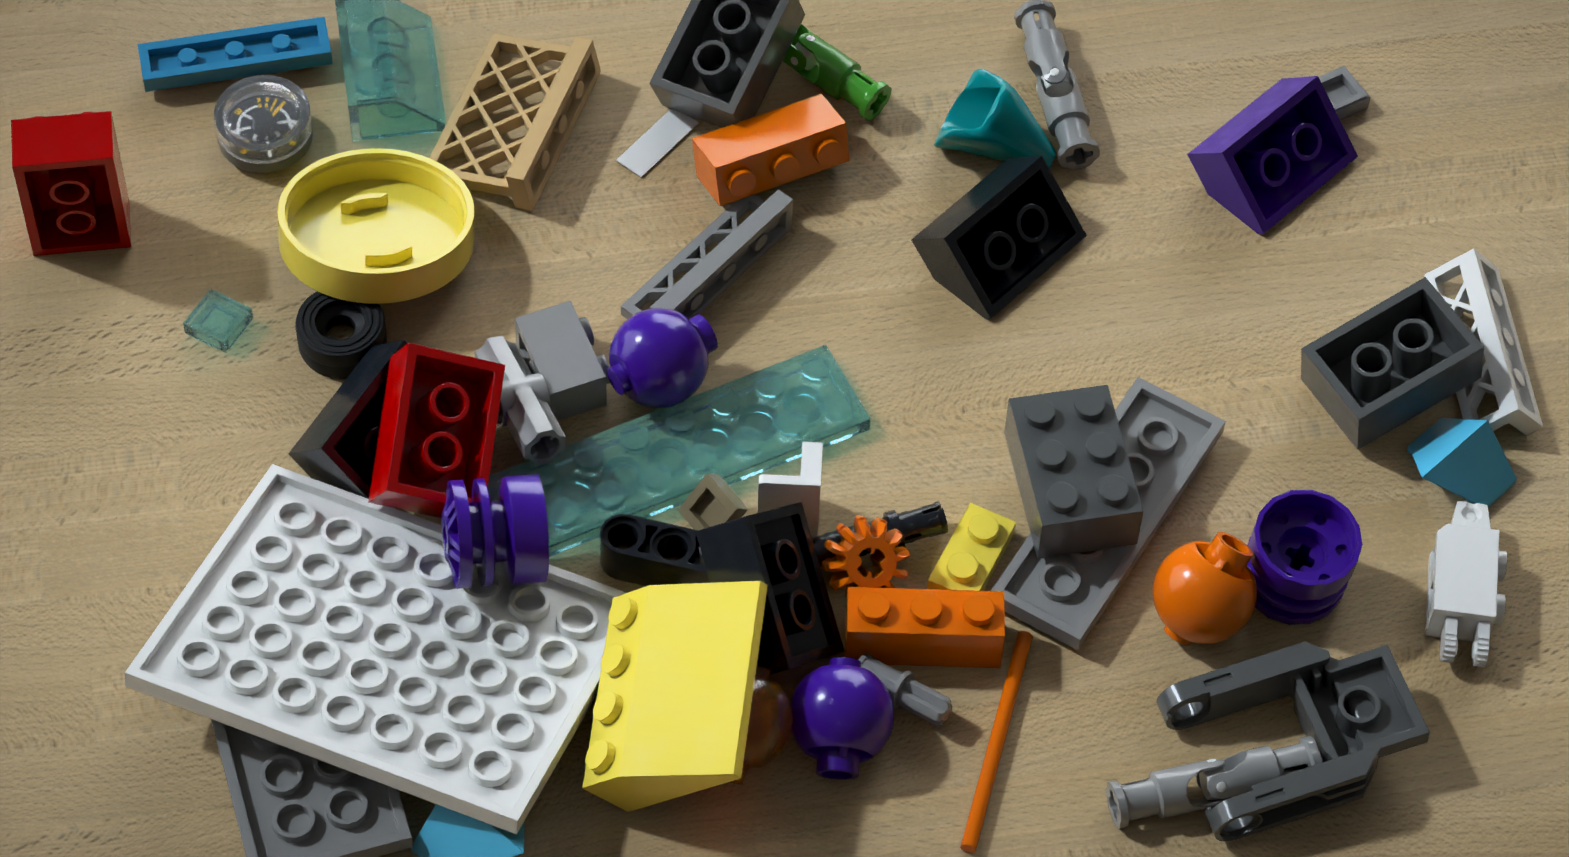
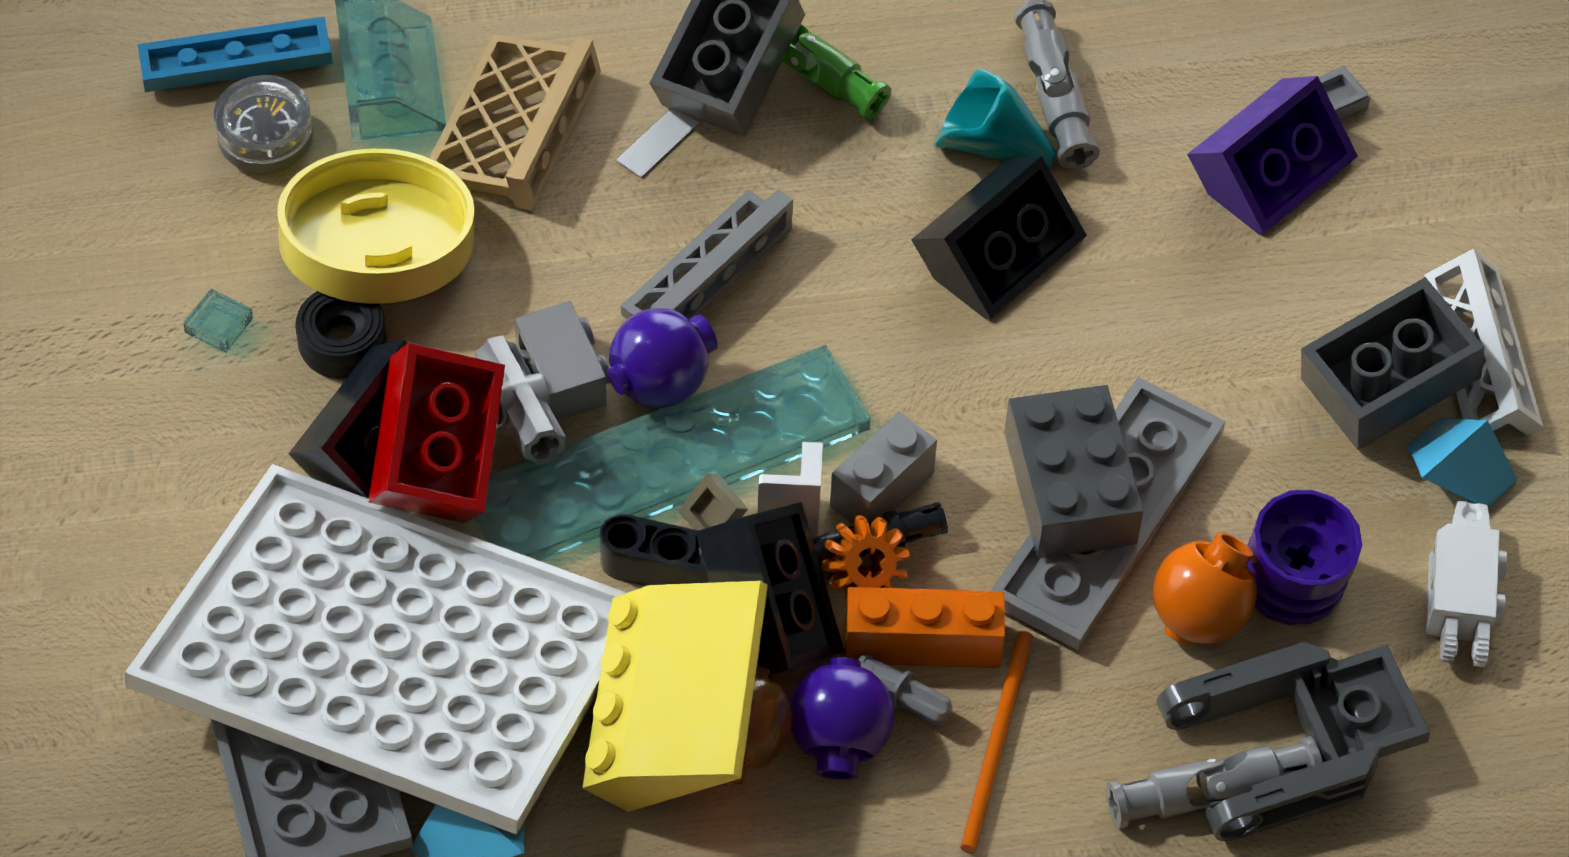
(71, 183): red brick -> none
(496, 531): dark purple wheel -> none
(770, 149): orange brick -> none
(883, 470): none -> light grey brick
(973, 551): light yellow plate -> none

